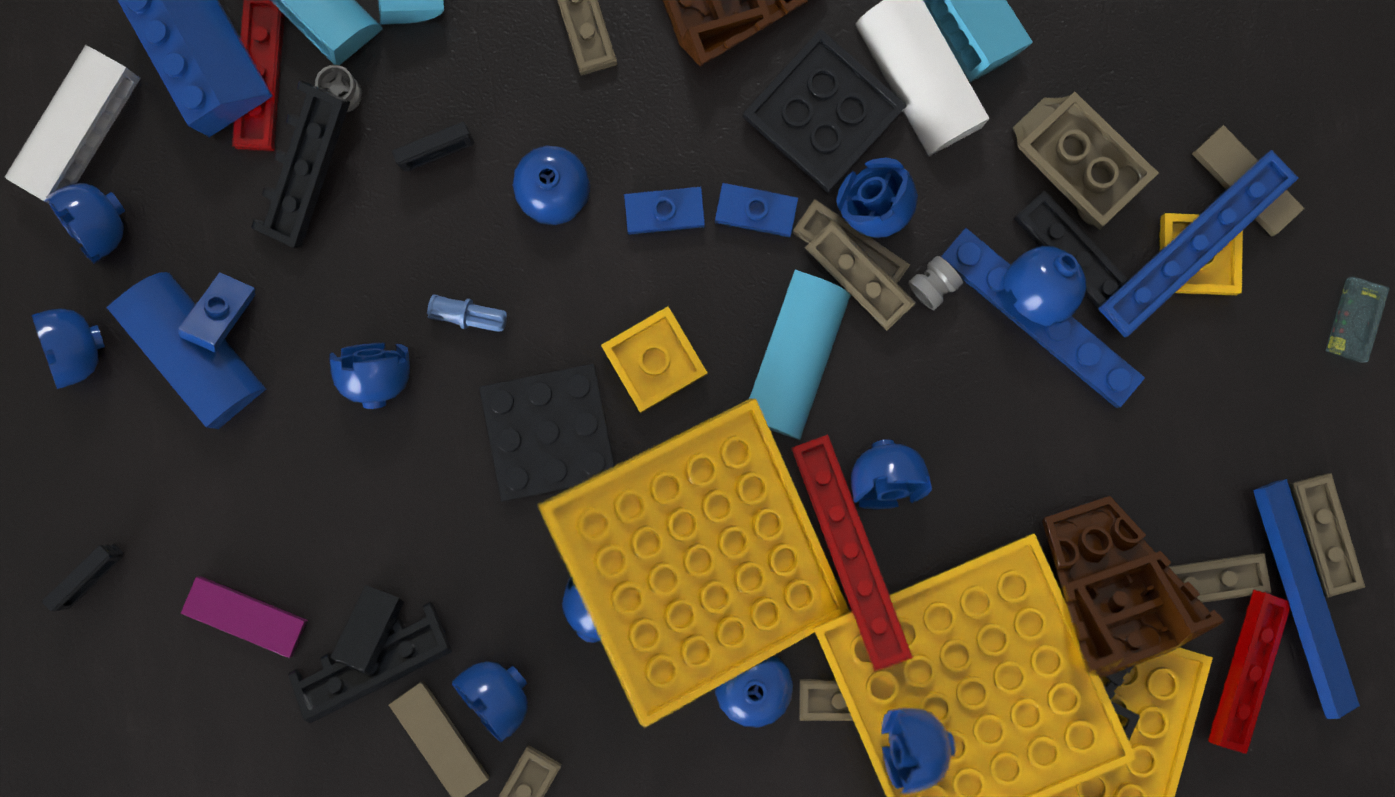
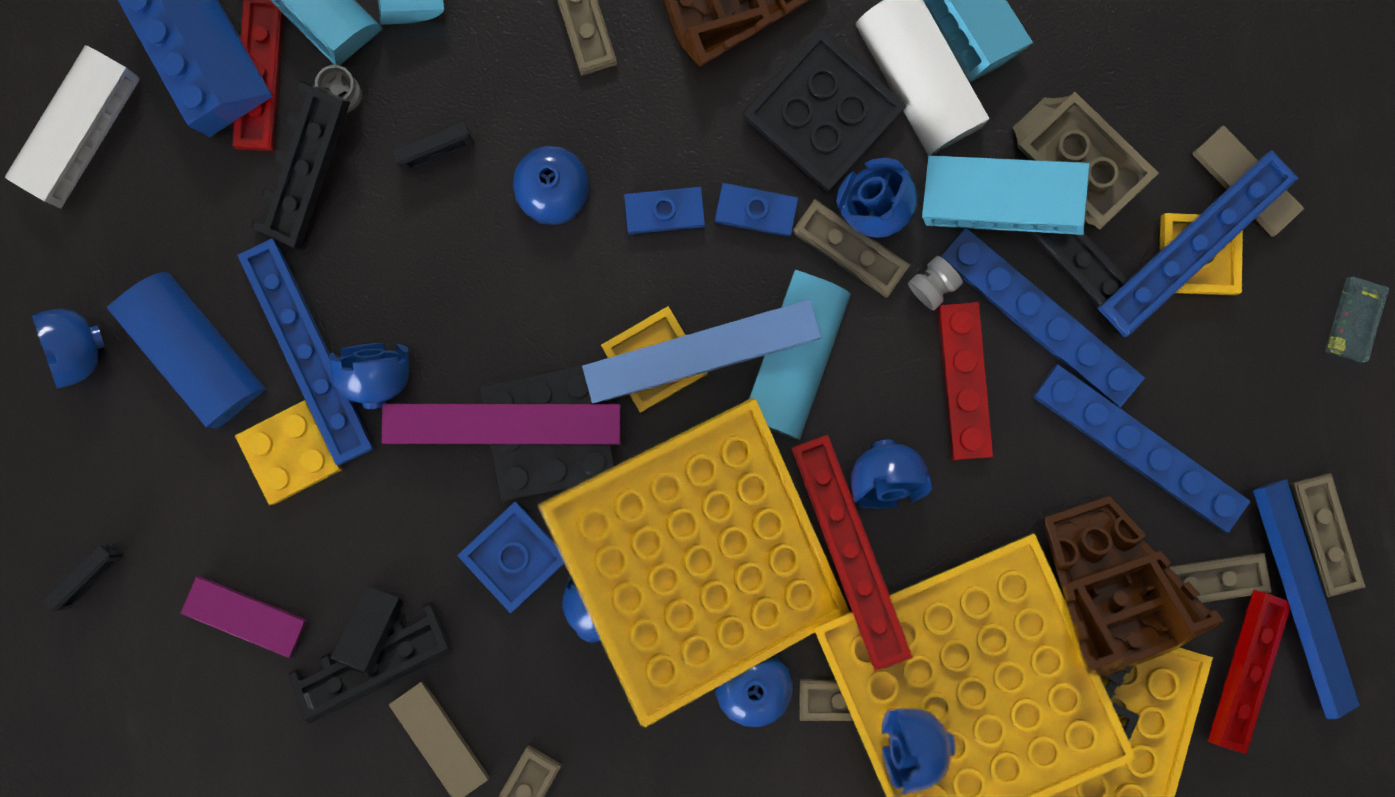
(89, 218): blue cylinder -> none
(216, 312): blue plate -> none
(287, 453): none -> yellow plate
(304, 351): none -> blue plate
(466, 313): medium blue axle -> none
(494, 696): blue cylinder -> none
(501, 423): none -> magenta tile
(512, 557): none -> blue plate
(701, 352): none -> medium blue tile
(860, 274): dark tan tile -> none
(965, 381): none -> red plate
(1006, 194): none -> medium azure brick
(1046, 284): blue cylinder -> none
(1141, 449): none -> blue plate

